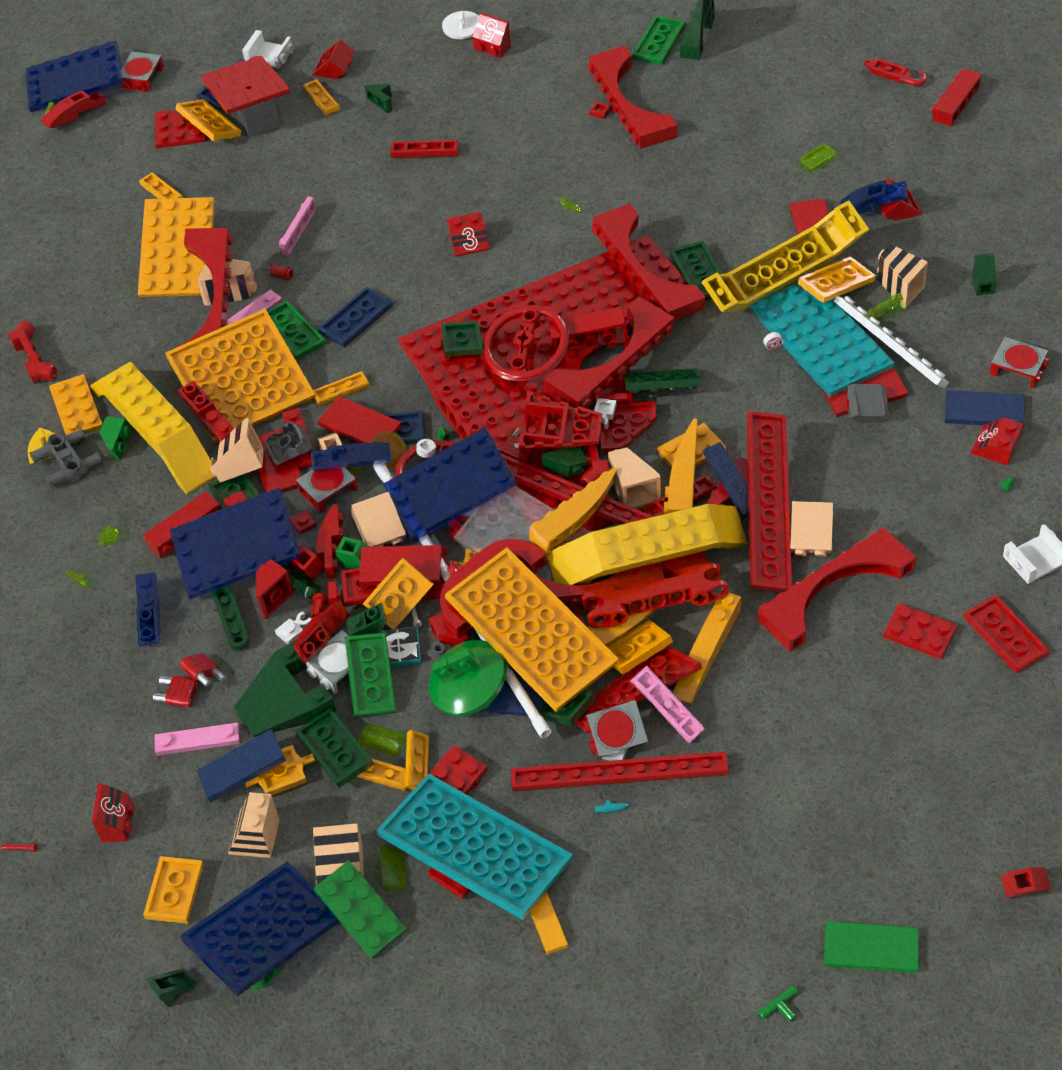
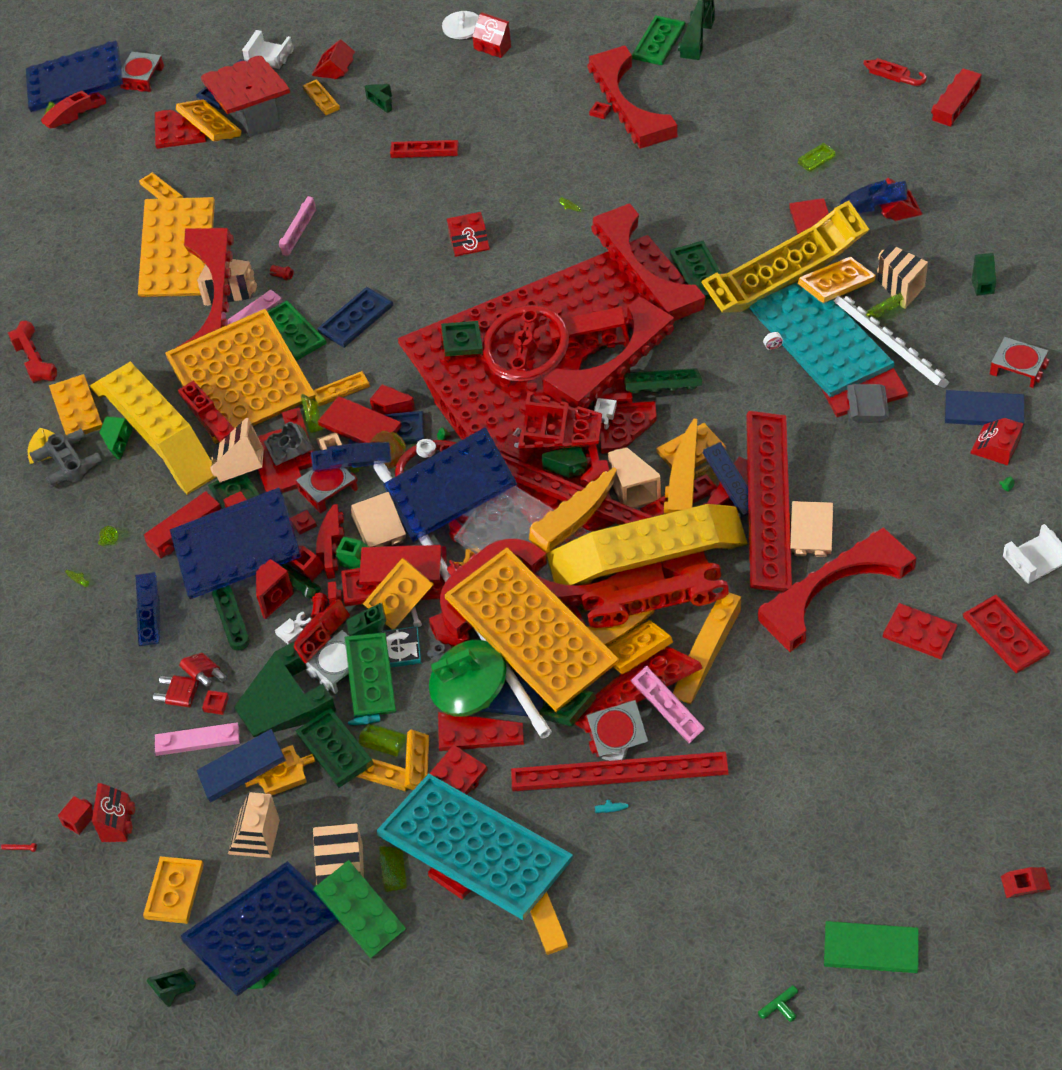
(76, 814): none -> red brick
(215, 702): none -> red plate
(312, 413): none -> clear neon green slope
(365, 720): none -> teal helmet
(390, 401): none -> red slope
(477, 732): none -> red wing
(707, 469): none -> clear yellow arm

